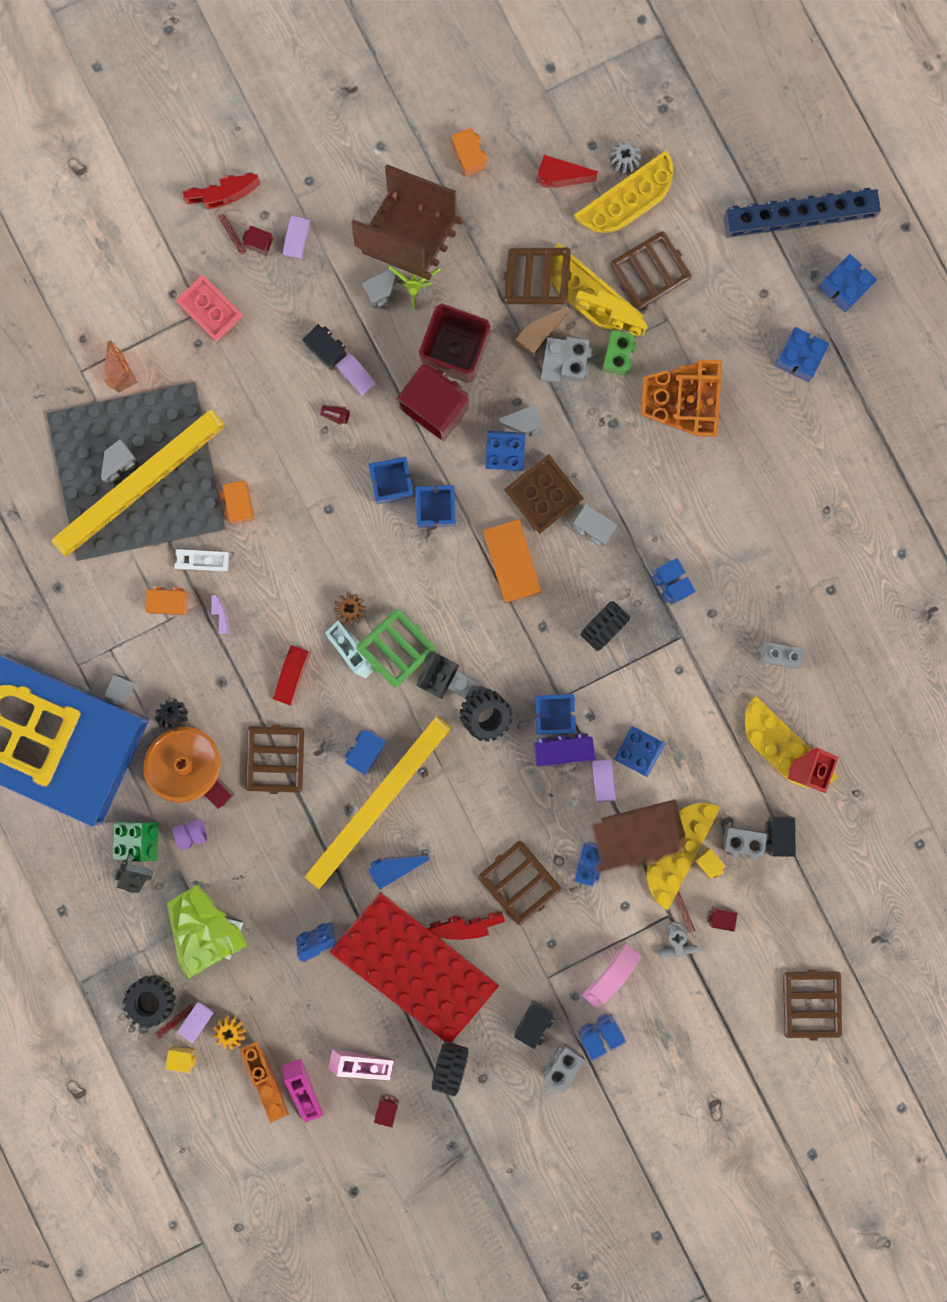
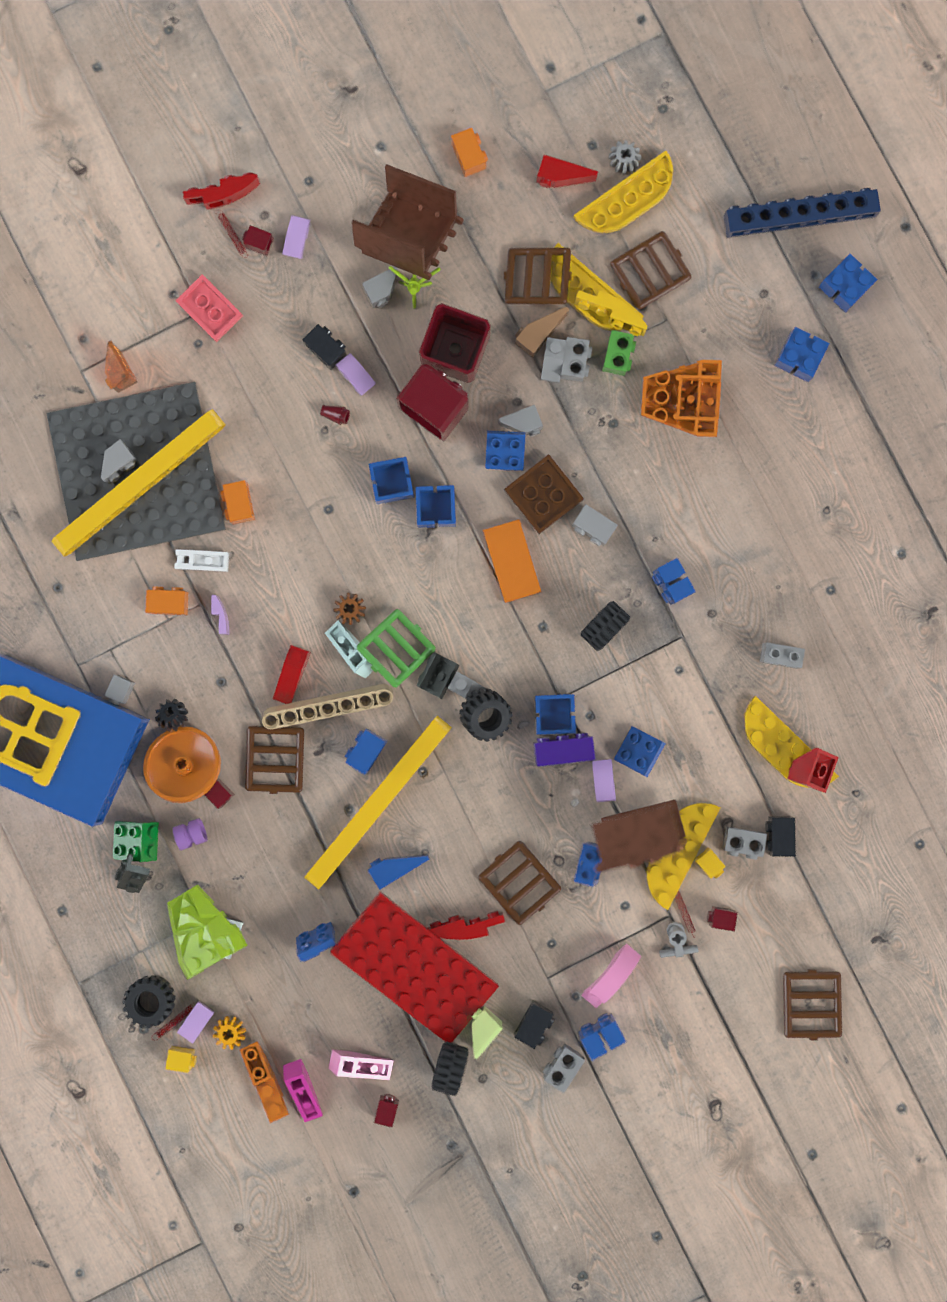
(322, 713): none -> tan beam
(484, 1029): none -> yellowish green slope

